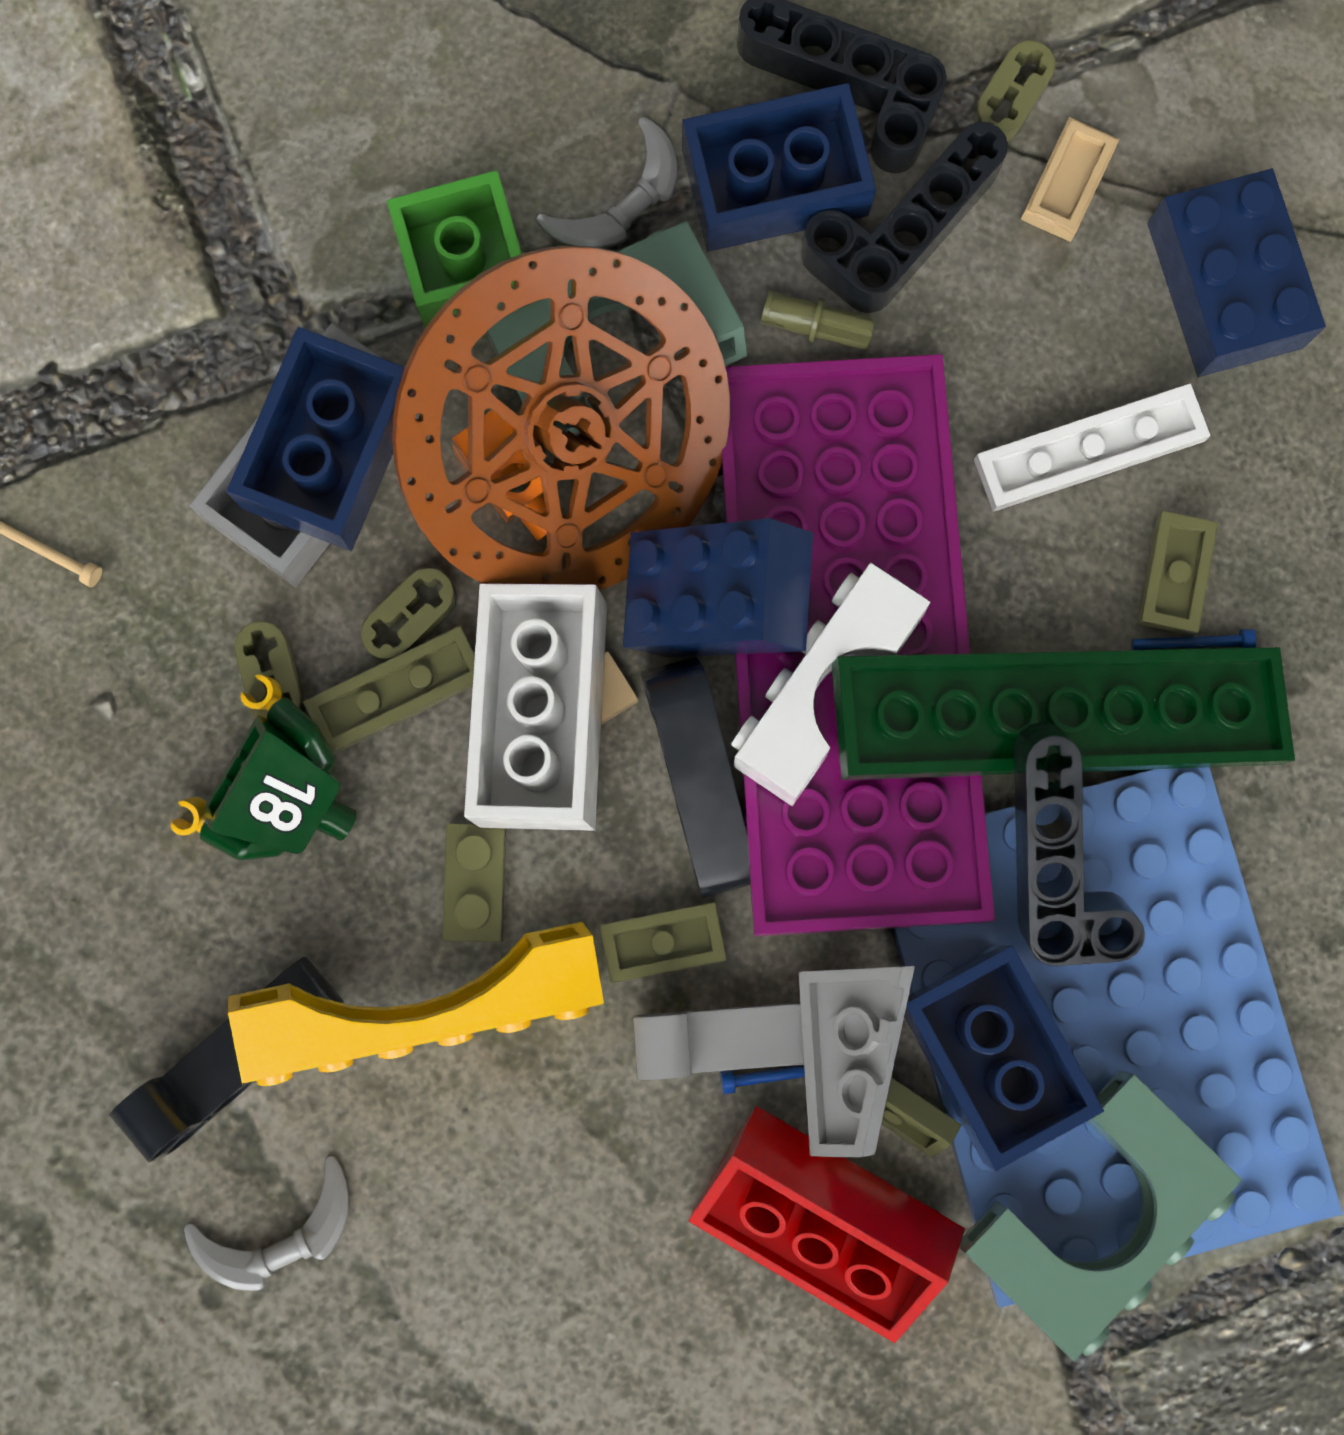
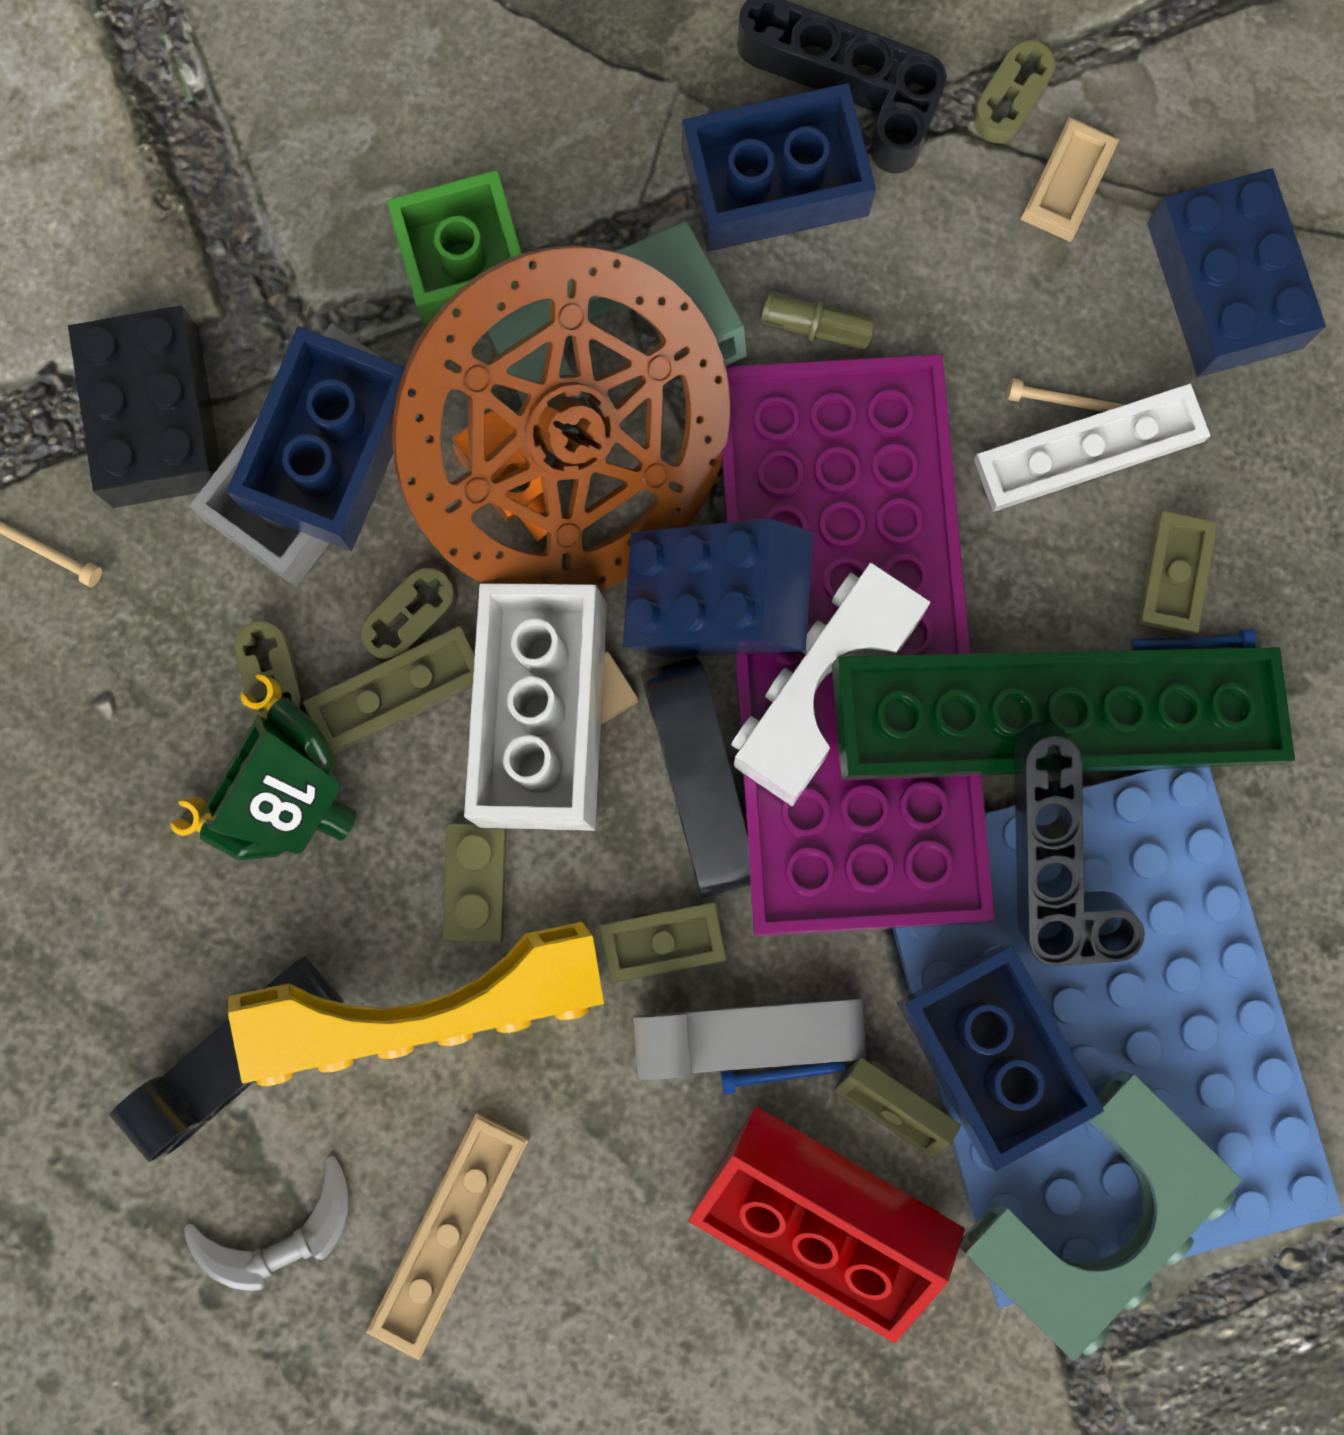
(144, 406): none -> black brick
(447, 1236): none -> tan tile
(609, 228): light grey piece -> none
(849, 1053): light grey wing -> none
(914, 214): black beam -> none
(1017, 390): none -> tan piece

